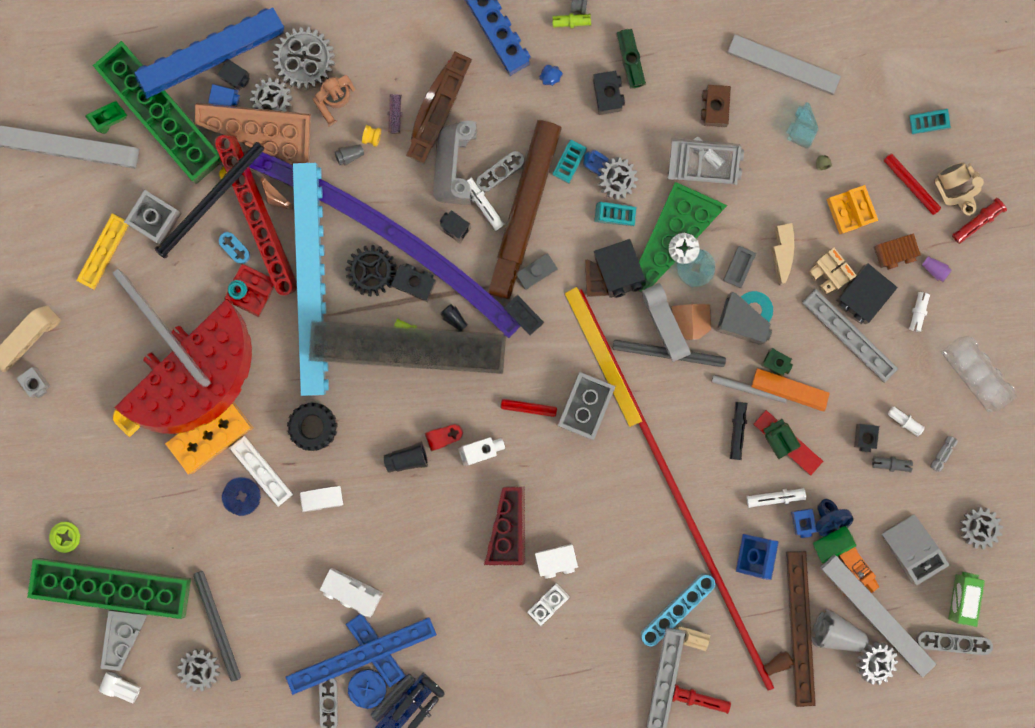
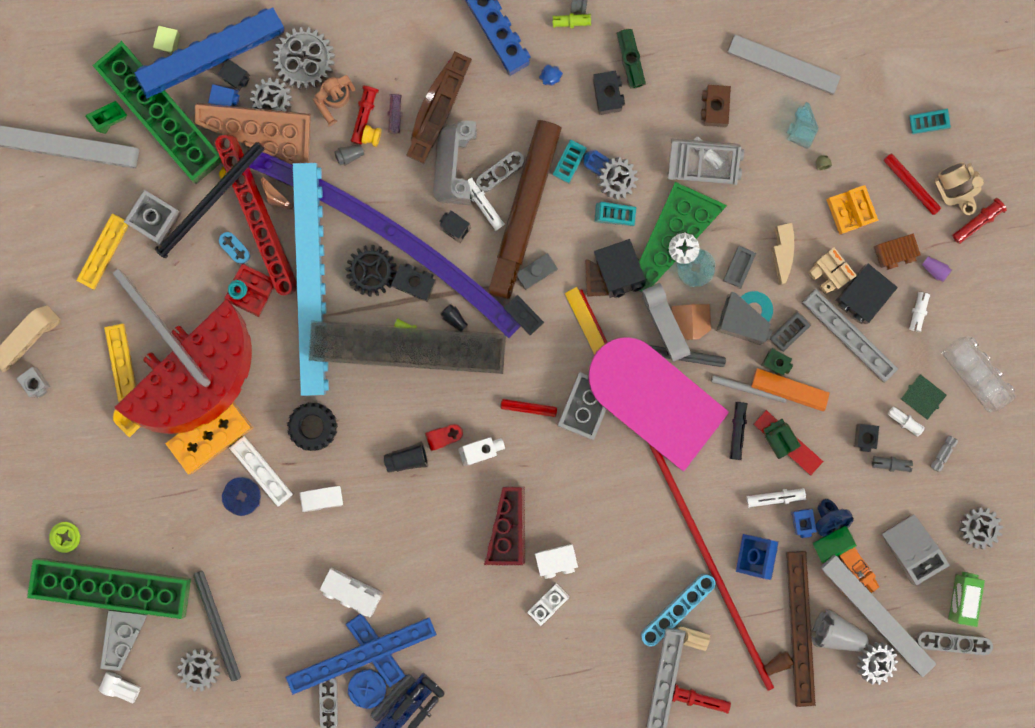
(120, 359): none -> yellow tile
(166, 39): none -> yellowish green panel
(366, 106): none -> red pin
(654, 399): none -> dark pink piece
(806, 324): none -> dark grey slope
(923, 397): none -> clear green piece

